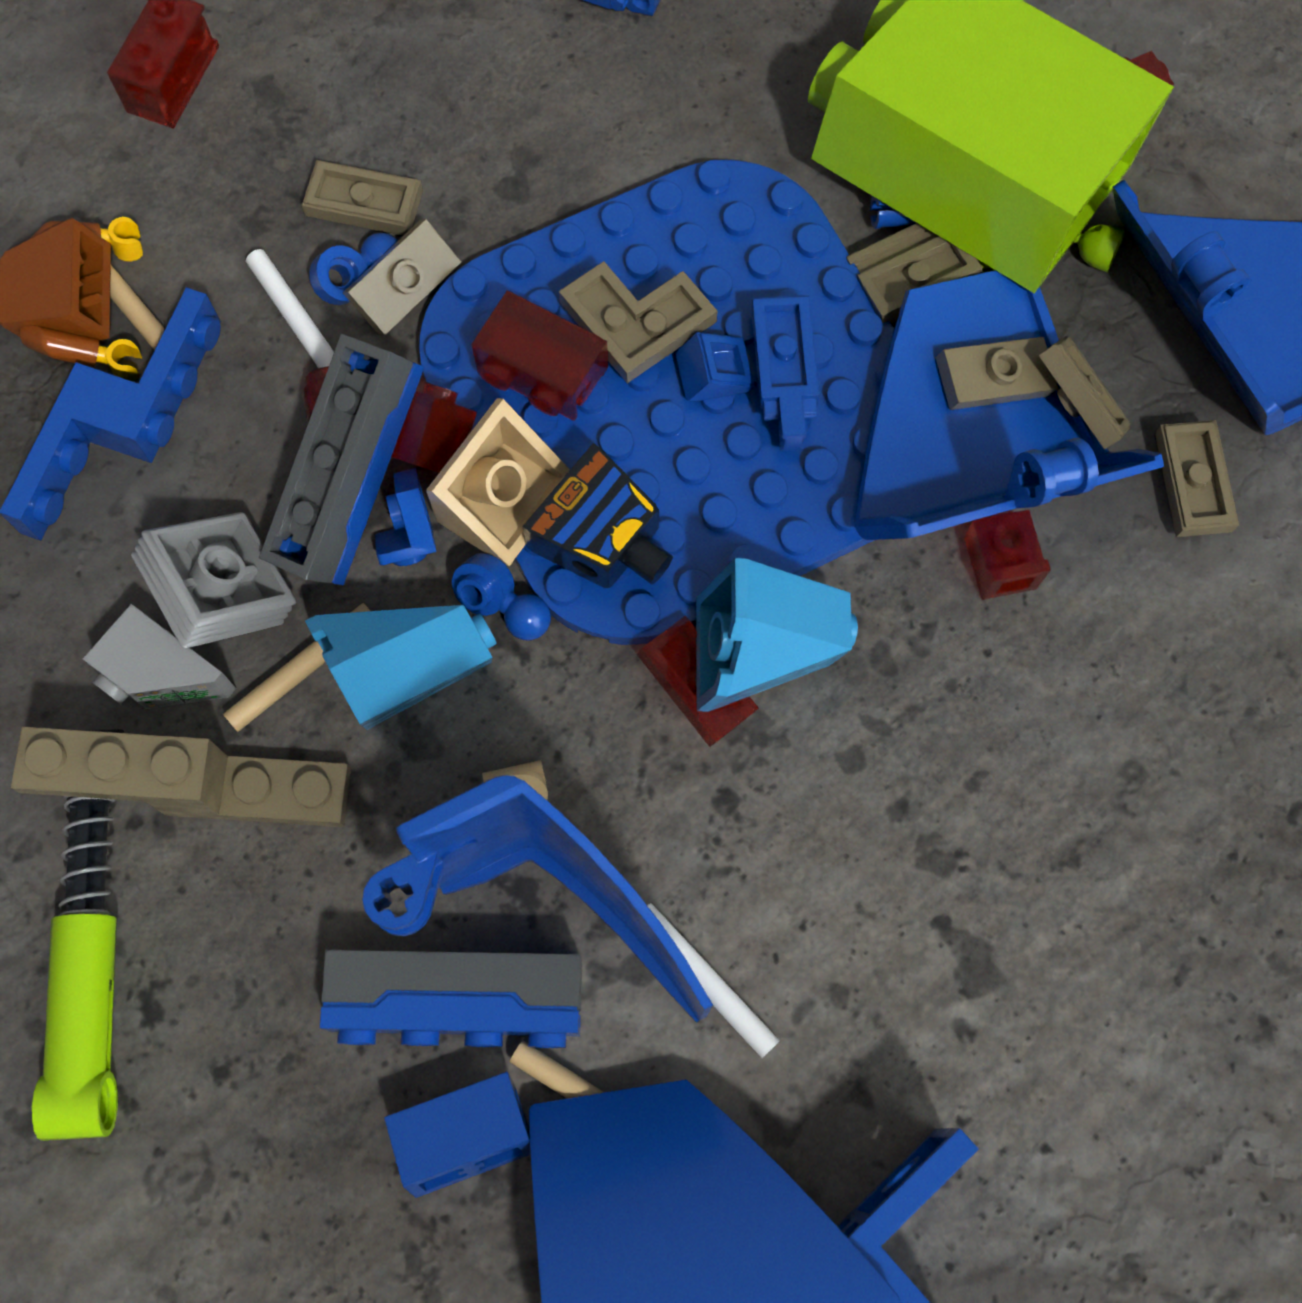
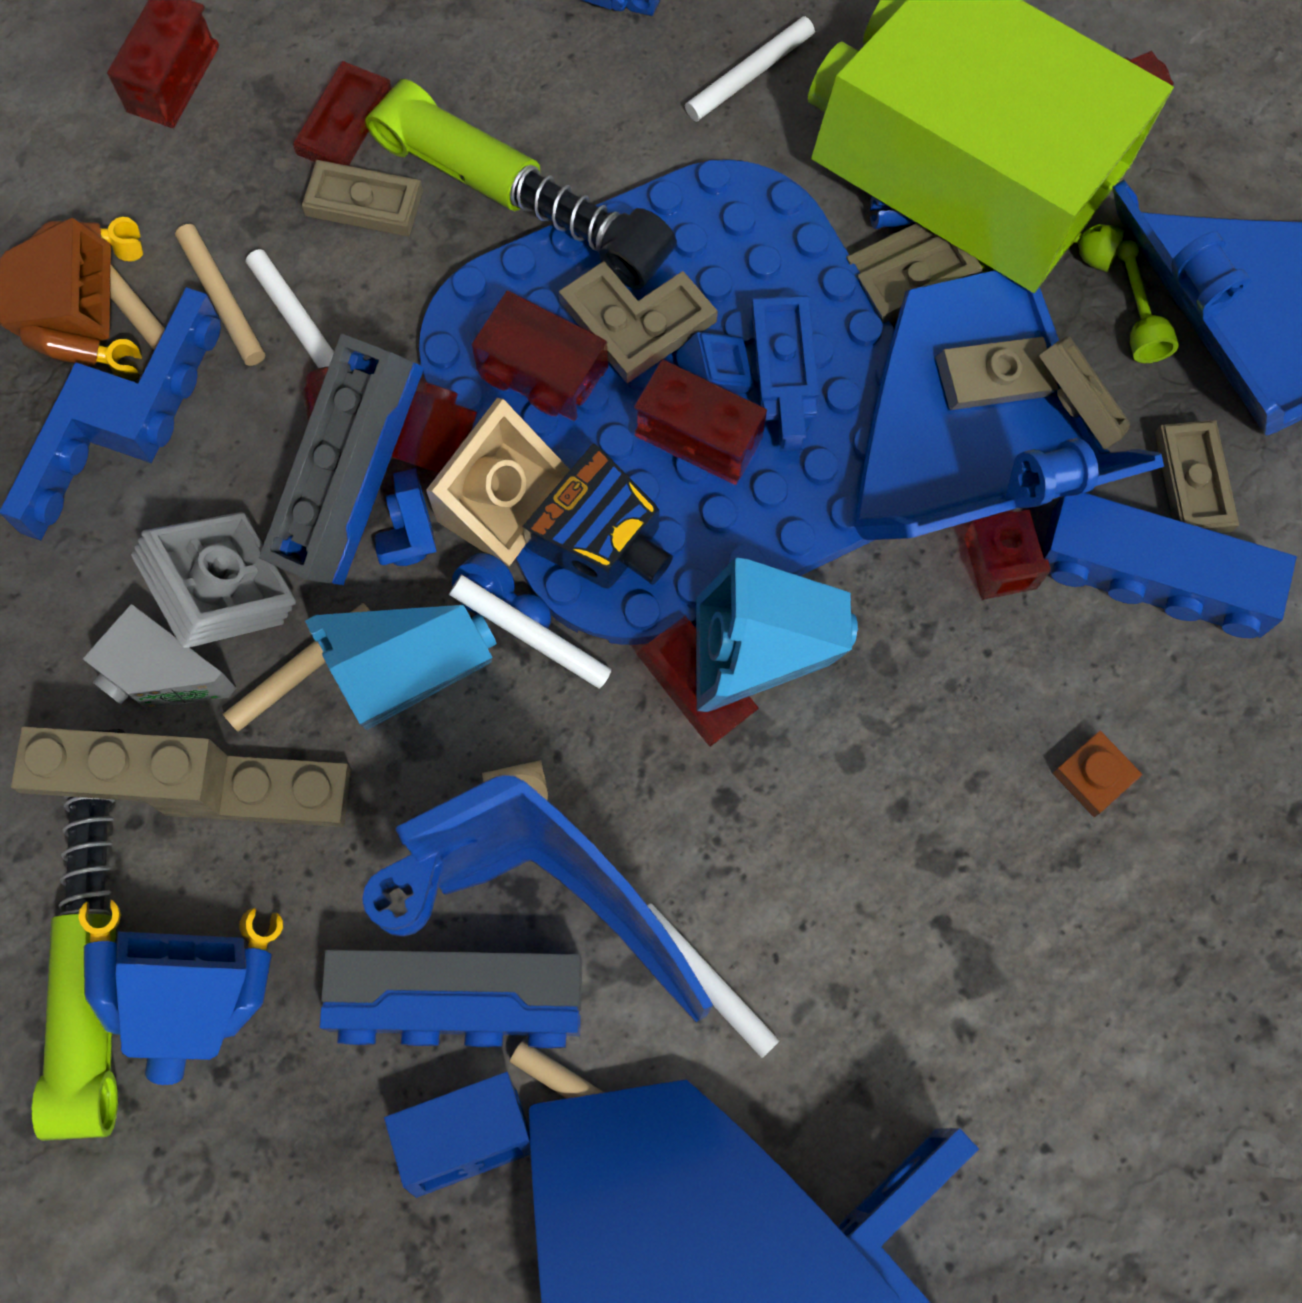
(173, 991): none -> blue torso
(220, 295): none -> tan bar
(338, 119): none -> clear red plate
(348, 264): blue plate -> none
(402, 277): plate -> none
(414, 124): none -> piece
(530, 631): none -> white bar
(699, 422): none -> clear red hinge
(749, 68): none -> white bar
(1097, 774): none -> dark orange plate
(1152, 336): none -> lime hinge
(1168, 565): none -> blue brick

